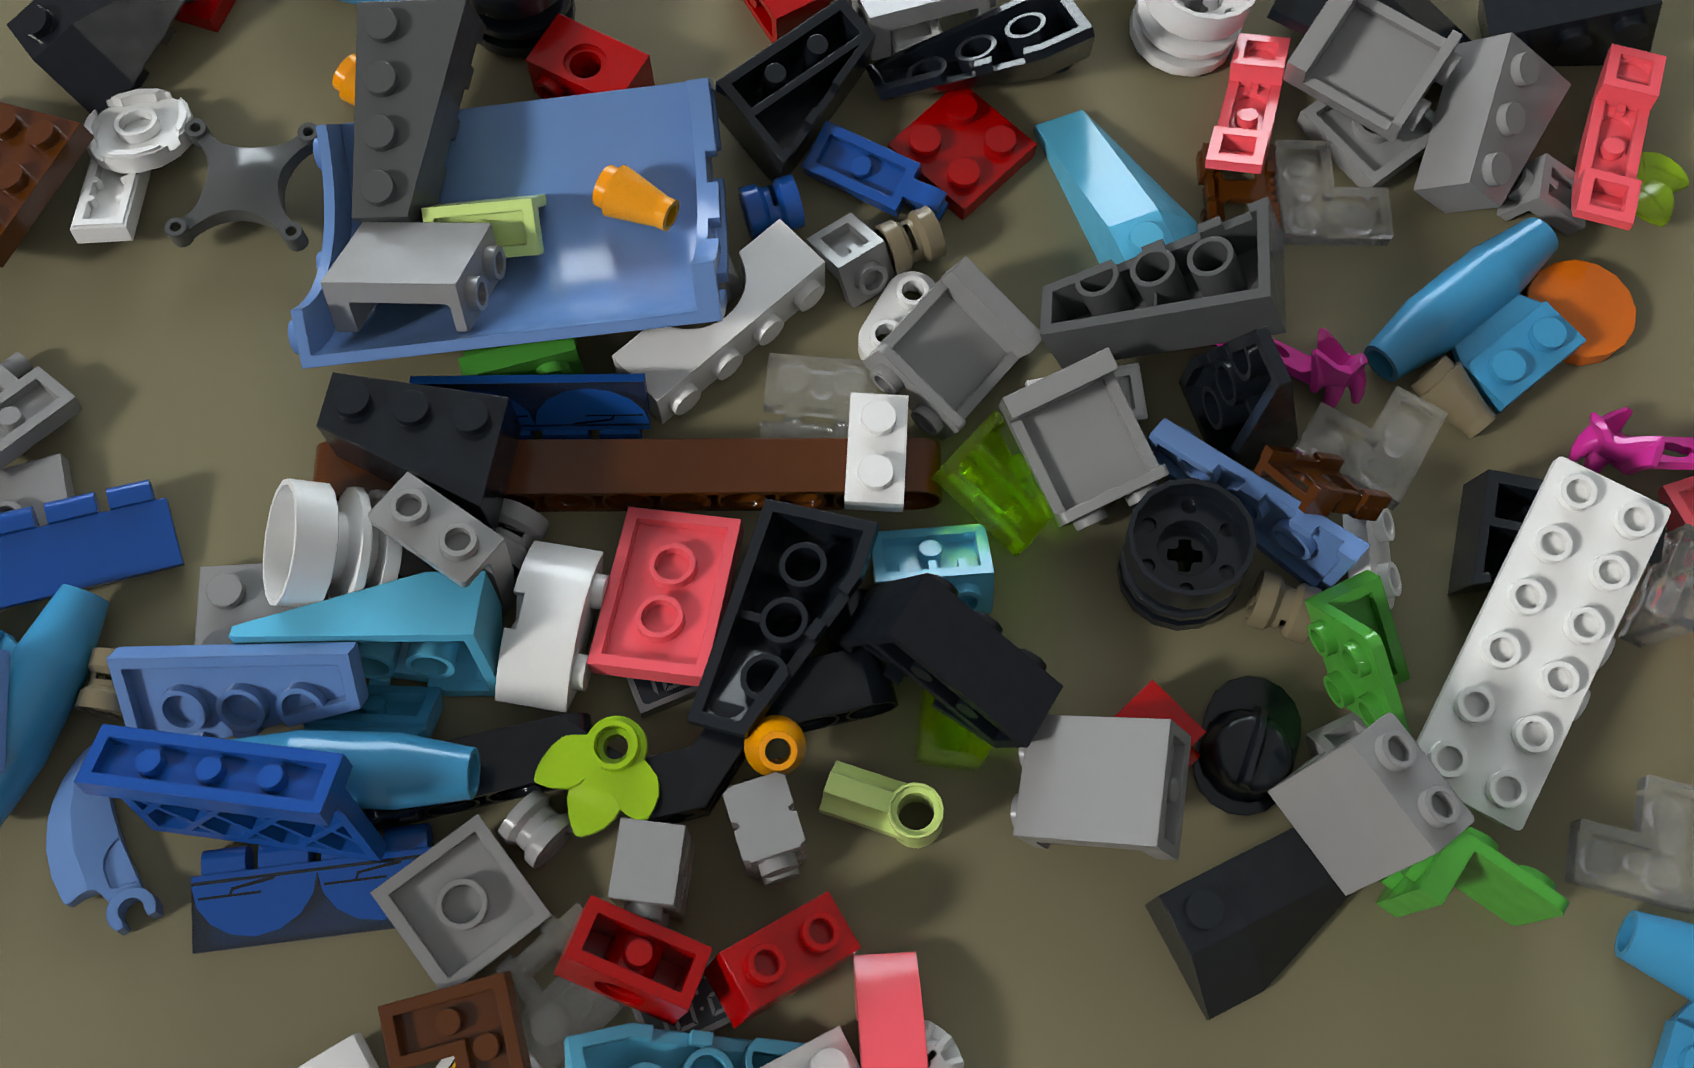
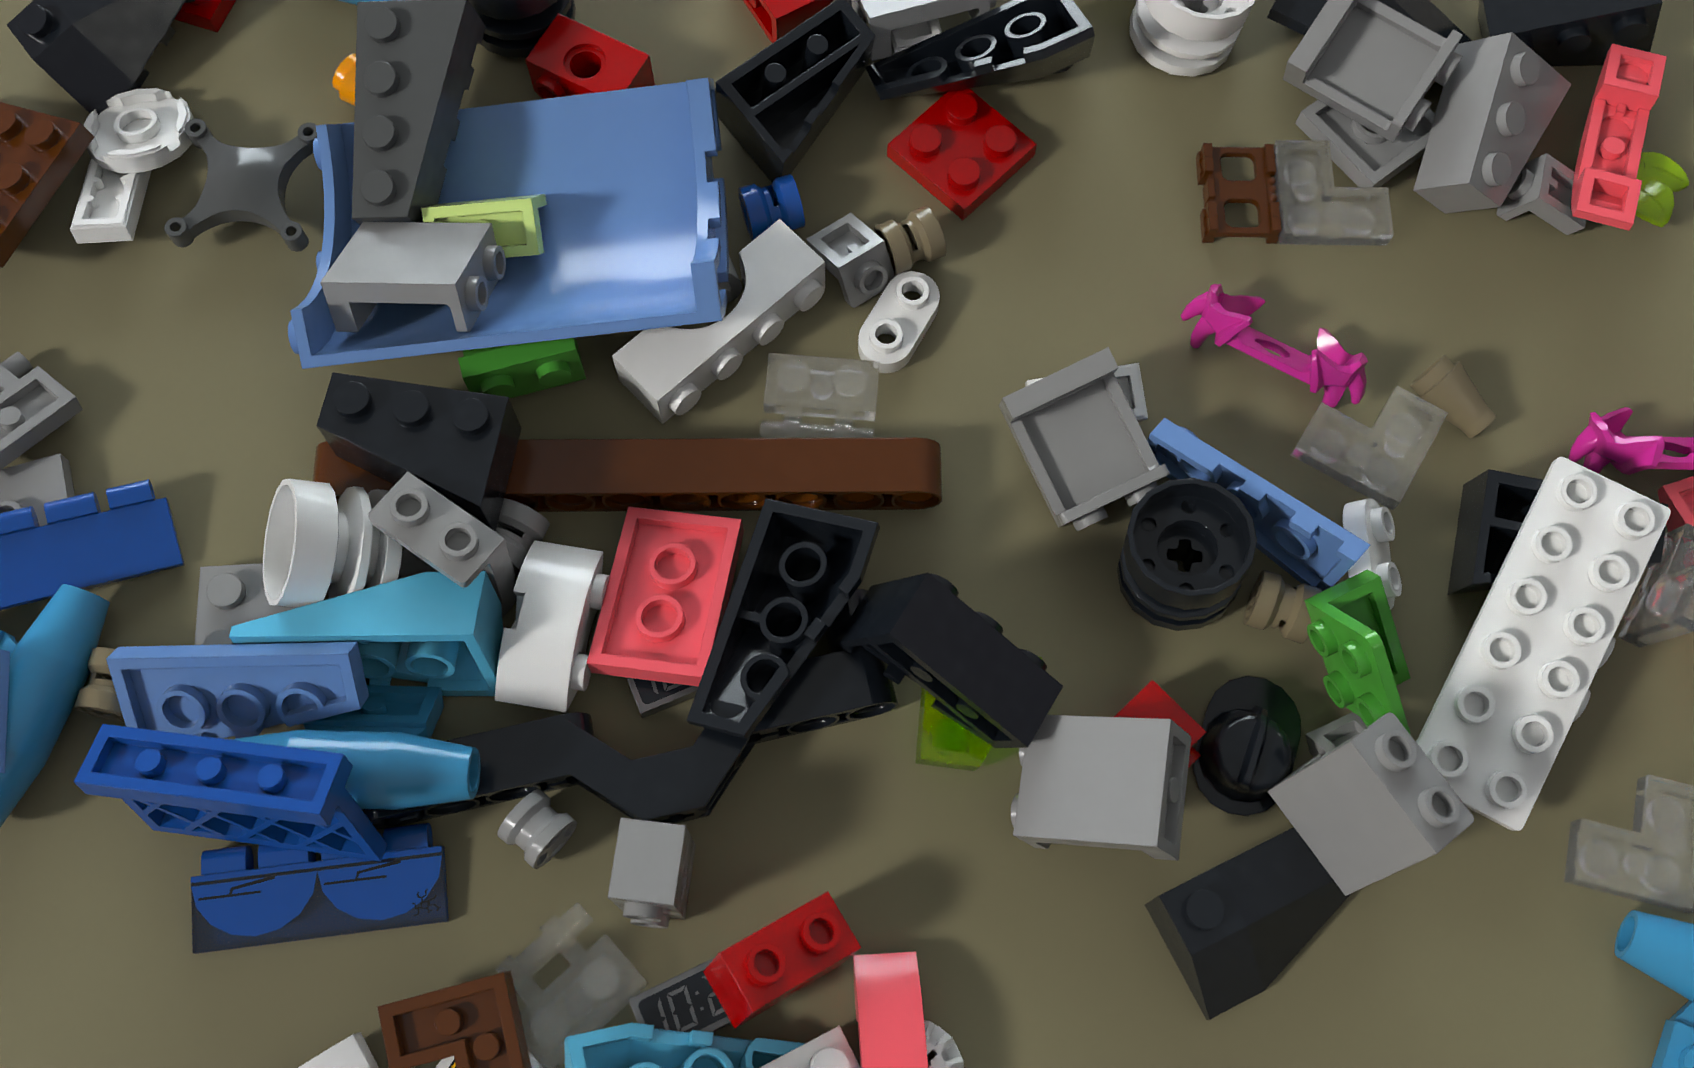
(90, 853): medium blue piece -> none
(461, 904): light grey plate -> none
(564, 403): blue windscreen -> none
(597, 783): lime plate -> none
(632, 198): light orange cone -> none
(633, 960): red brick -> none
(767, 828): light grey brick -> none
(770, 728): light orange cone -> none
(870, 172): blue plate -> none
(876, 452): white plate -> none
(876, 802): yellowish green piece -> none
(952, 349): light grey panel -> none
(952, 552): medium azure bracket -> none
(996, 487): clear neon green wing -> none
(1109, 191): medium azure wedge -> none
(1174, 293): dark grey wedge -> none
(1242, 397): black wedge -> none
(1249, 105): coral slope -> none
(1319, 473): reddish brown piece -> none
(1478, 870): bright green bracket -> none
(1483, 318): dark azure plate -> none
(1591, 302): orange tile -> none

